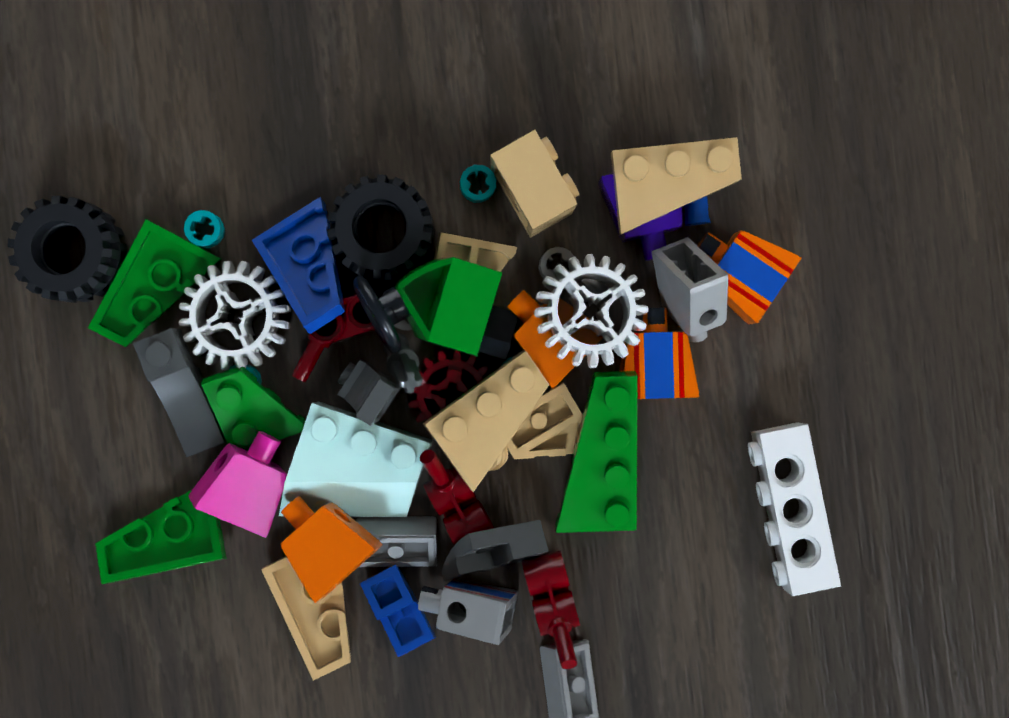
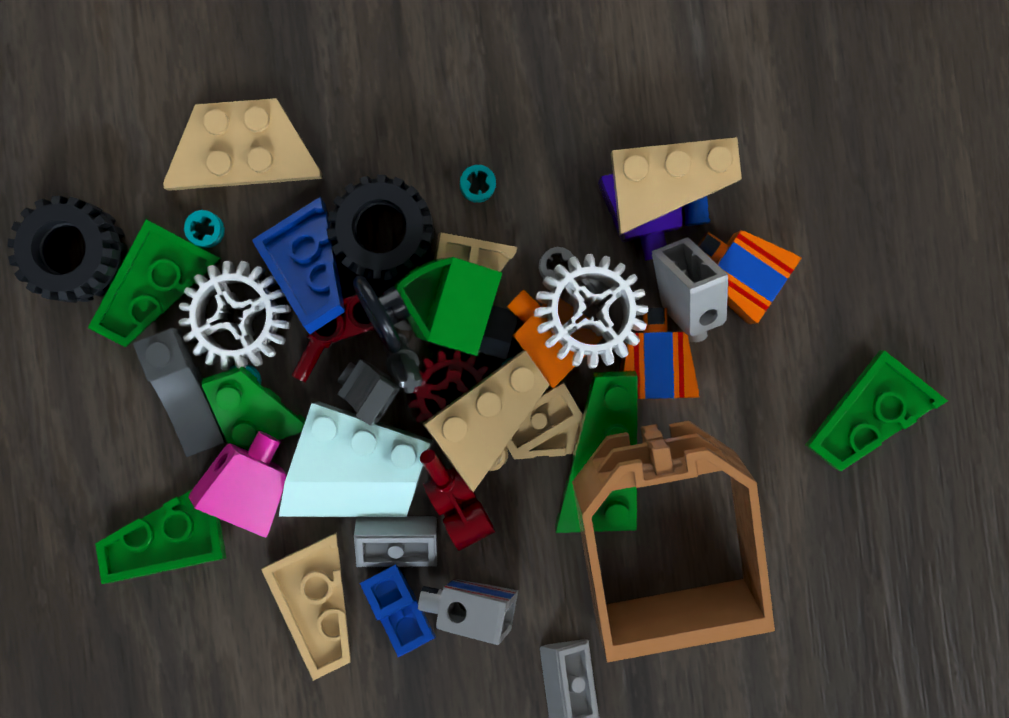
(239, 146): none -> tan wing
(325, 546): orange torso -> none
(495, 549): dark grey slope -> none
(533, 182): tan brick -> none
(553, 602): dark red beam -> none
(688, 615): none -> medium nougat container
(818, 566): white brick -> none
(872, 410): none -> green wing

